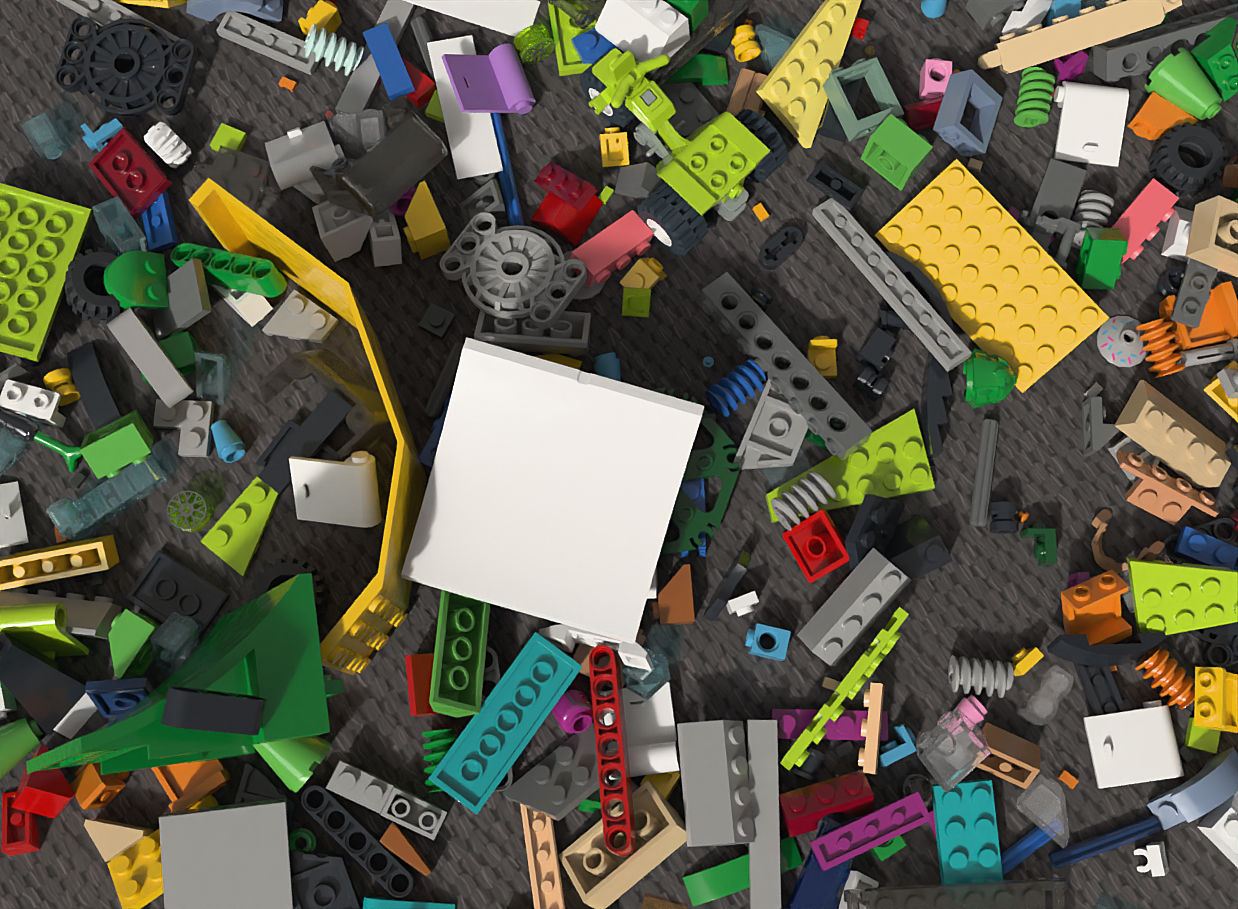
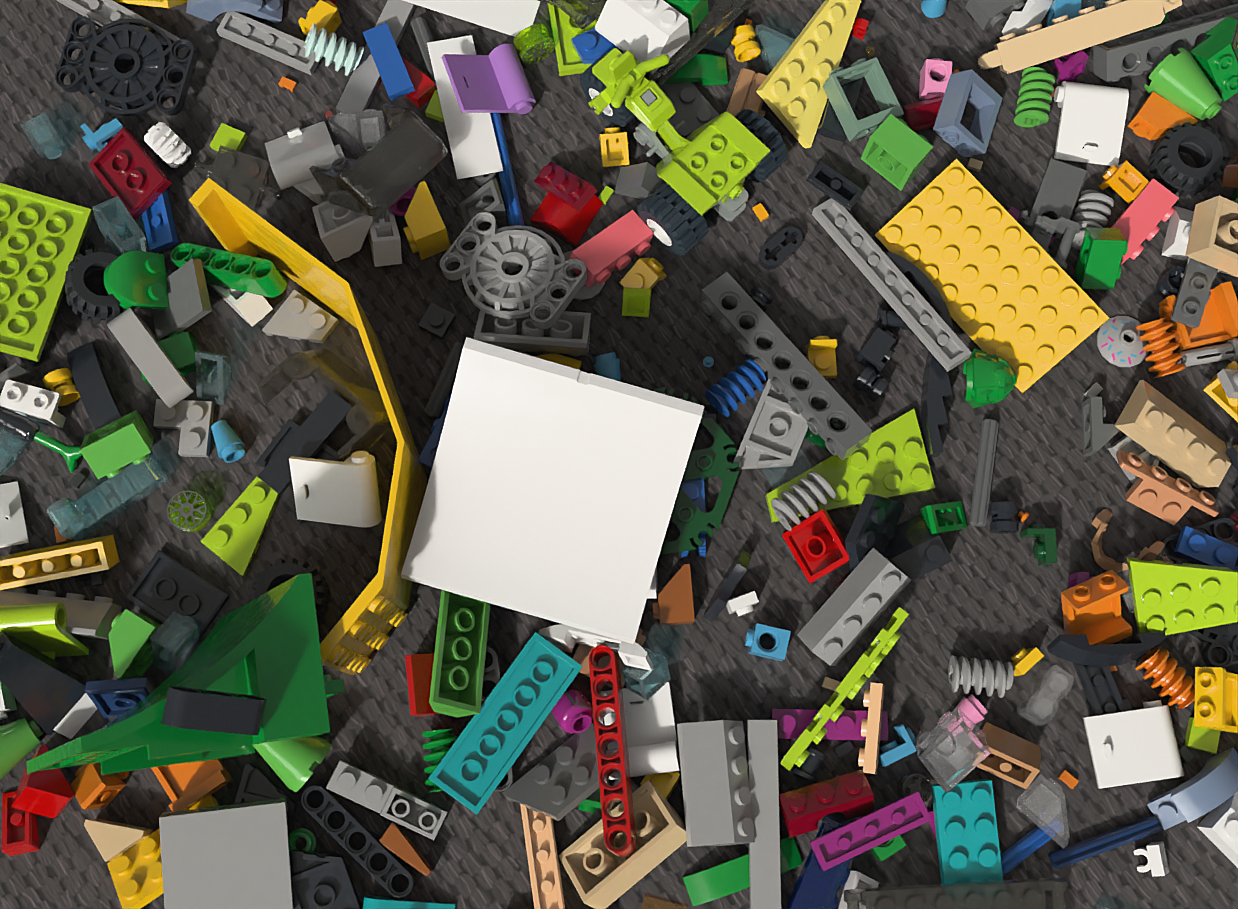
(944, 517): none -> green slope
(1124, 180): none -> light orange bracket

